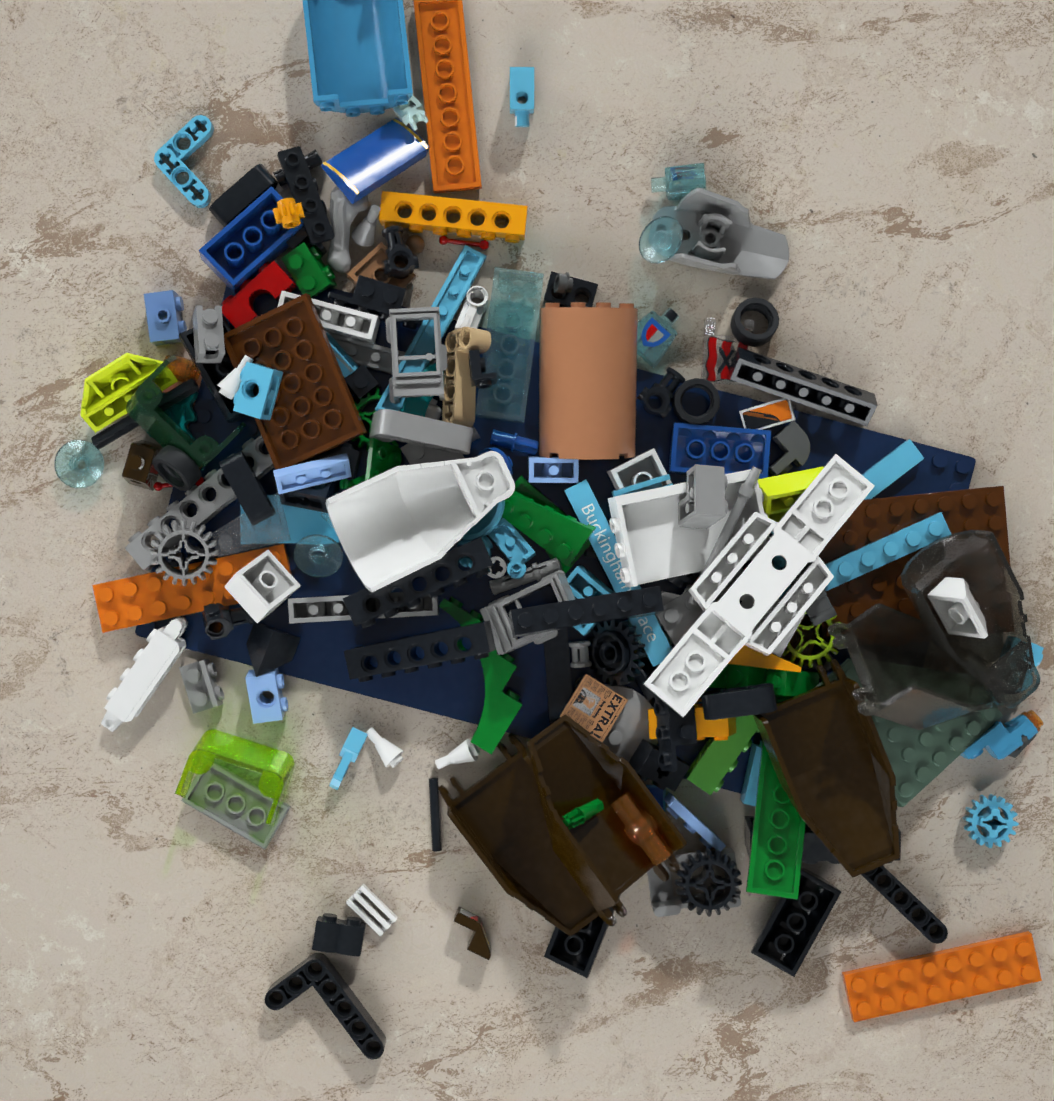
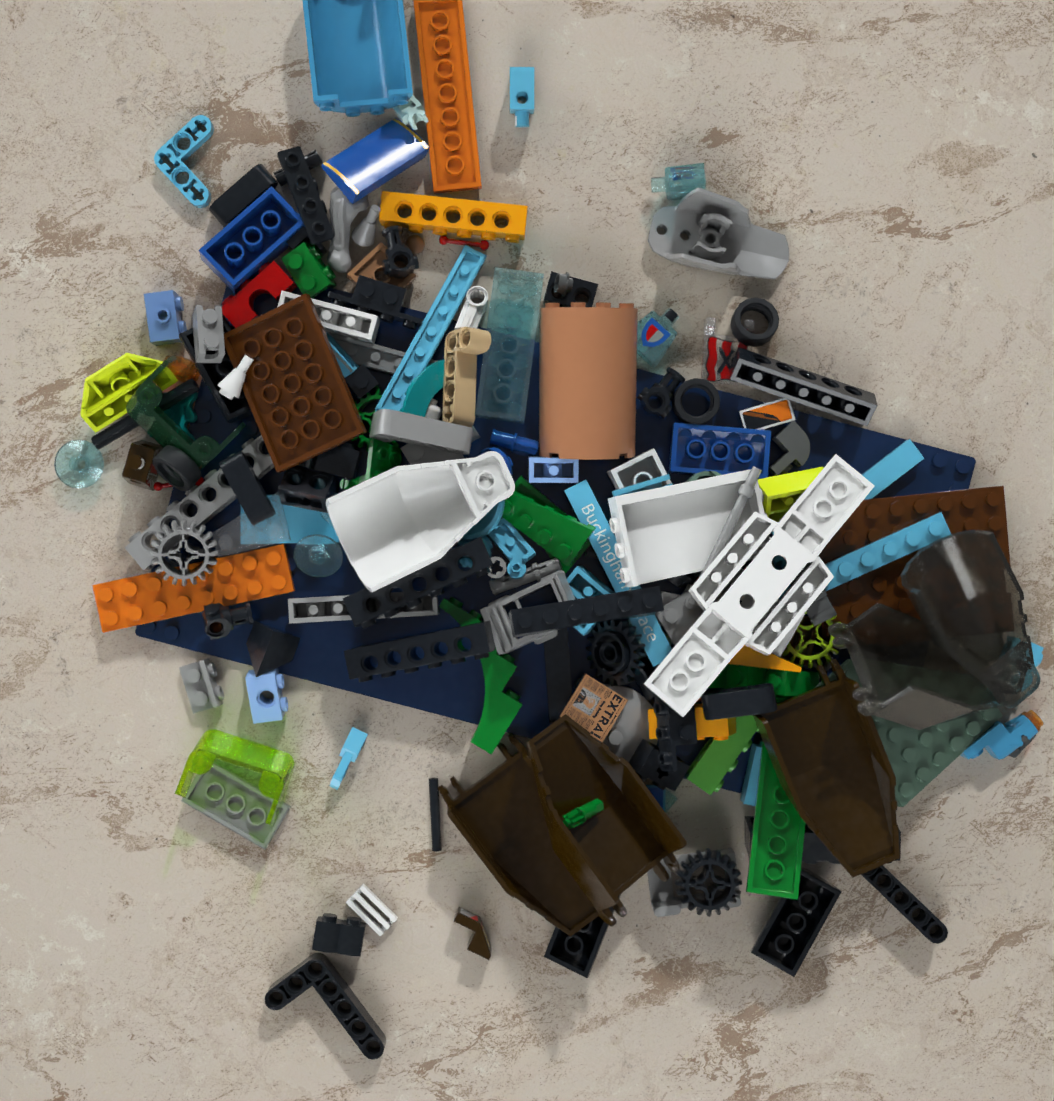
(146, 674): white hinge -> none
(262, 586): white slope -> none
(268, 383): medium azure brick -> none
(288, 213): light orange gear -> none
(312, 473): light blue plate -> none
(388, 752): white cone -> none
(416, 383): light grey piece -> none
(461, 754): white cone -> none
(477, 367): black bracket -> none
(580, 654): light grey bush -> none
(641, 828): clear orange piece -> none
(655, 234): clear light blue dish -> none
(692, 823): light blue plate -> none
(705, 497): light grey brick -> none
(941, 976): orange plate -> none
(958, 608): white slope -> none
(996, 830): medium azure gear -> none

